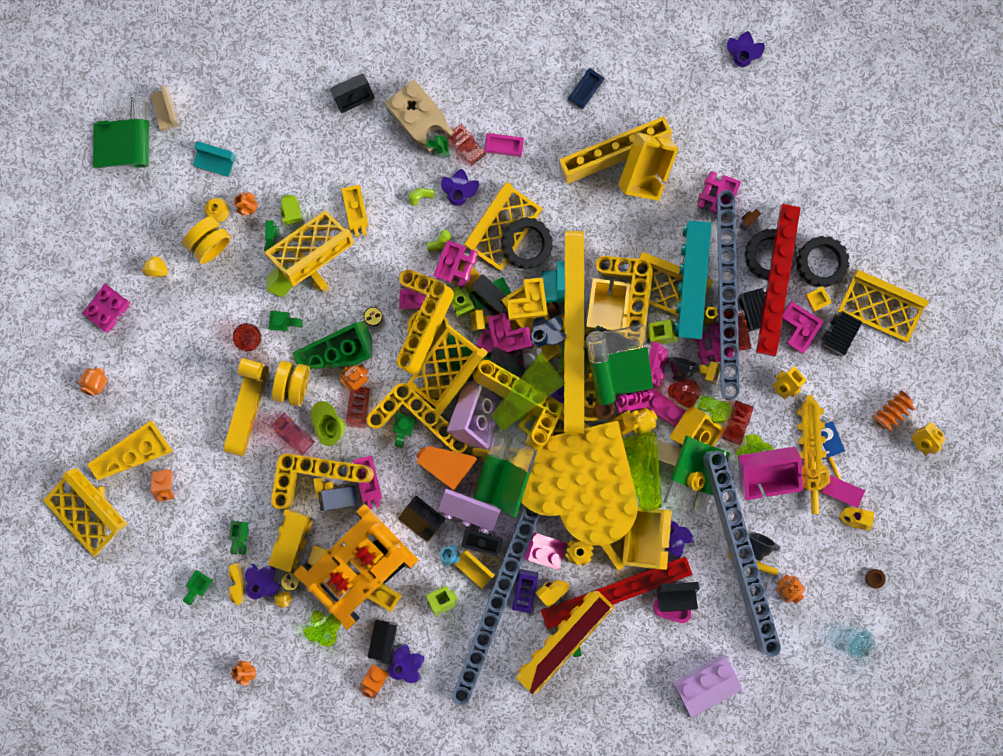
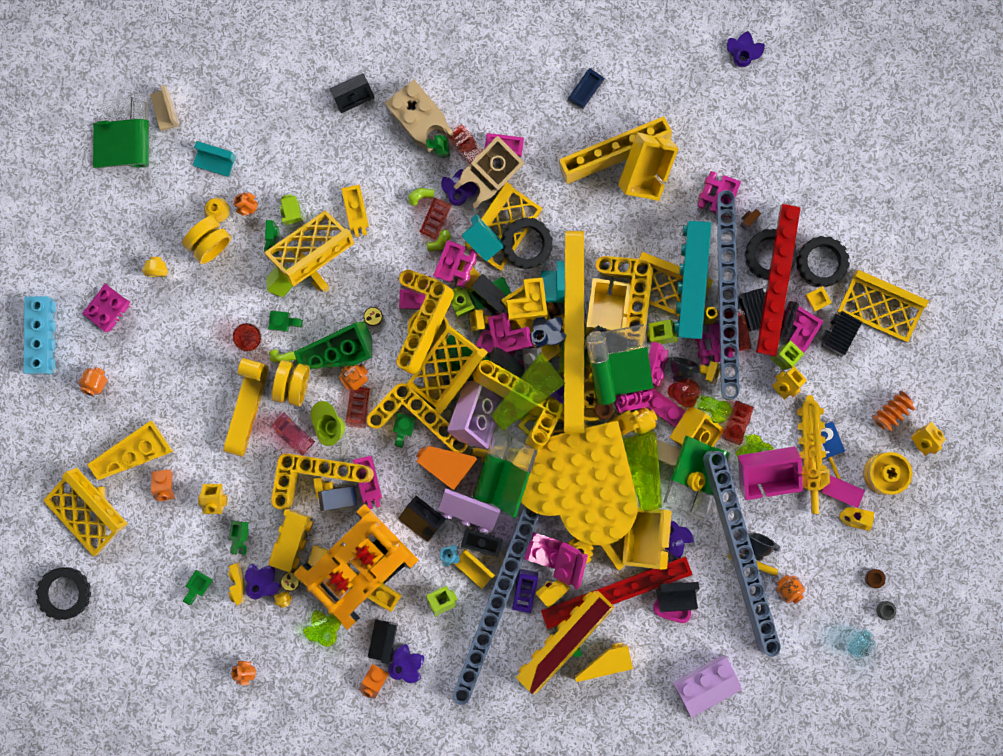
(39, 335): none -> medium azure brick
(43, 590): none -> black tyre
(212, 499): none -> yellow brick
(276, 358): none -> lime arm
(423, 230): none -> clear red slope
(482, 238): none -> teal panel
(485, 175): none -> tan brick
(570, 565): none -> dark pink plate
(610, 661): none -> yellow slope
(787, 356): none -> lime brick
(788, 319): none -> black axle
(883, 483): none -> yellow wheel
(886, 610): none -> dark grey plate

